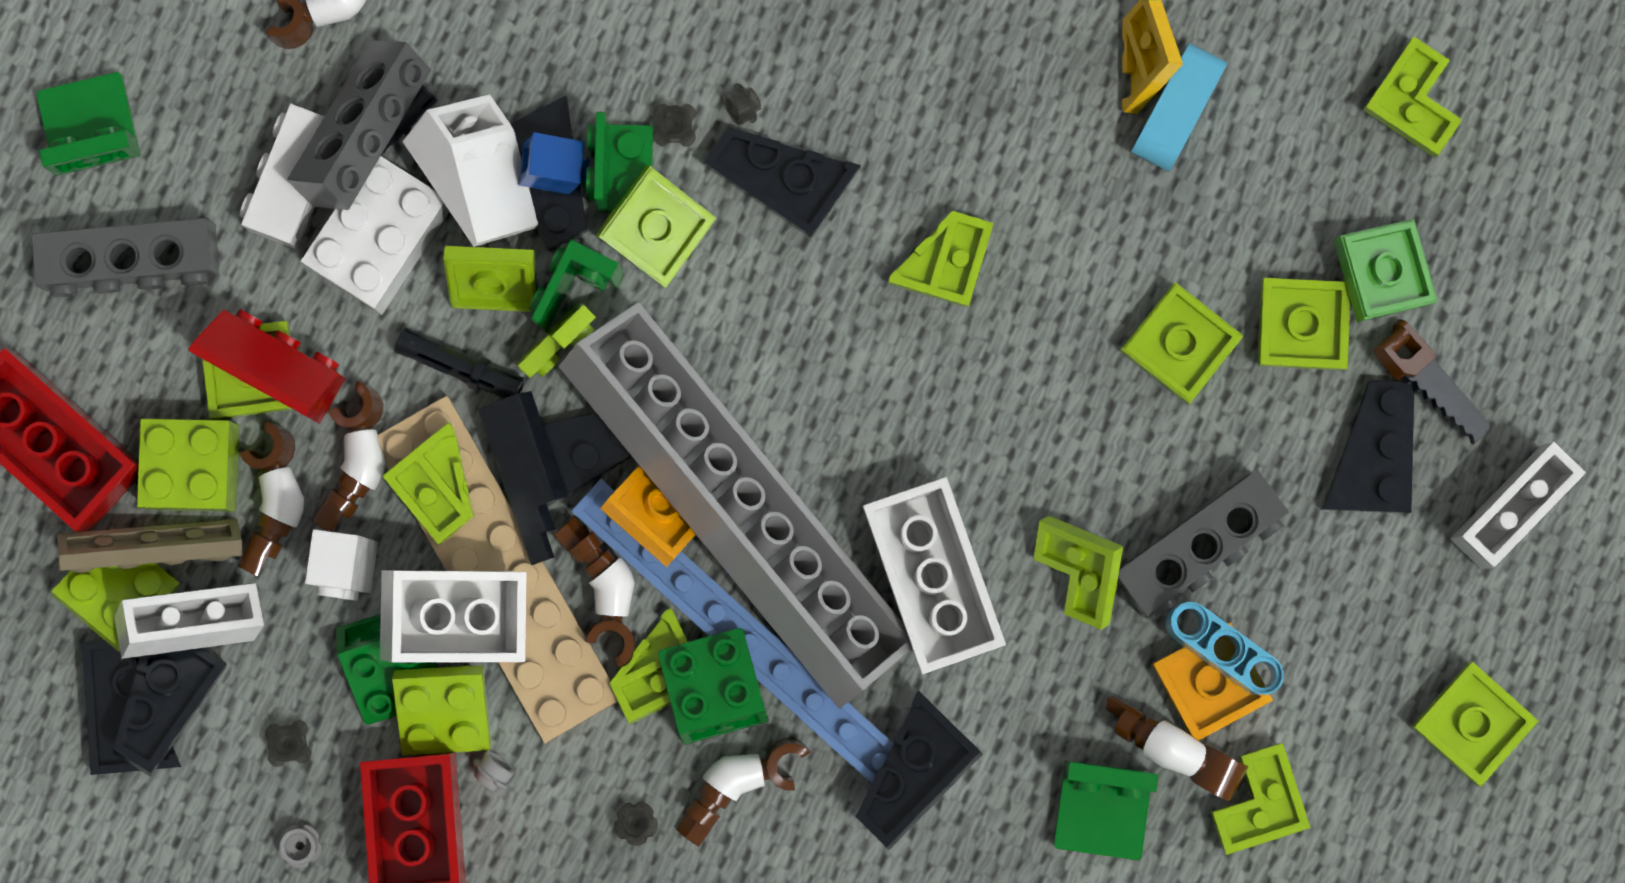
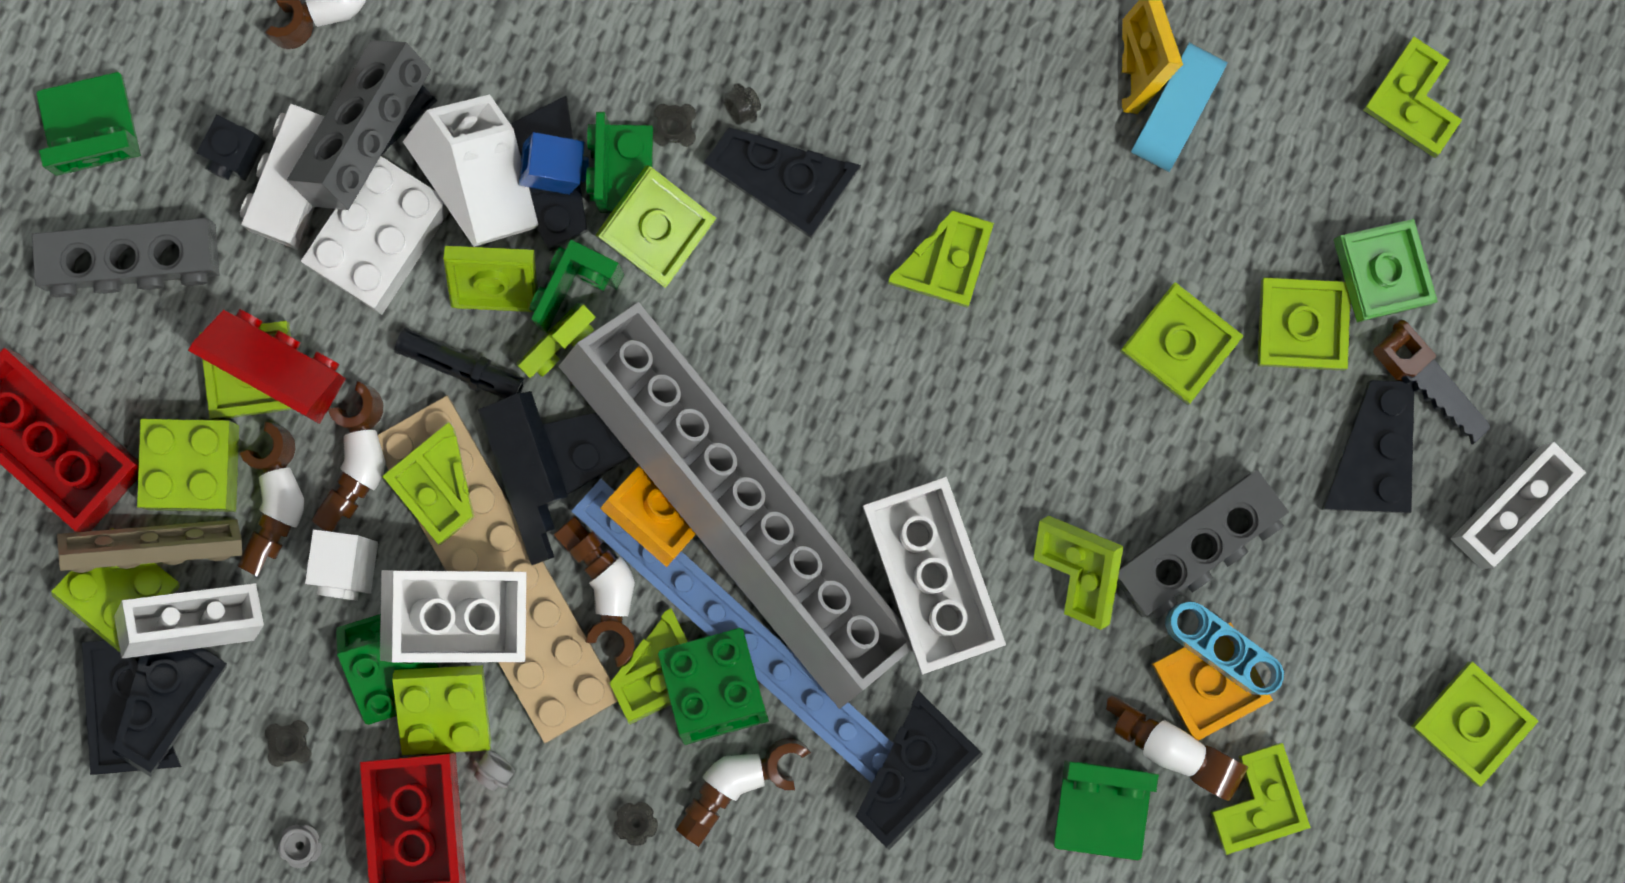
(230, 149): none -> black brick

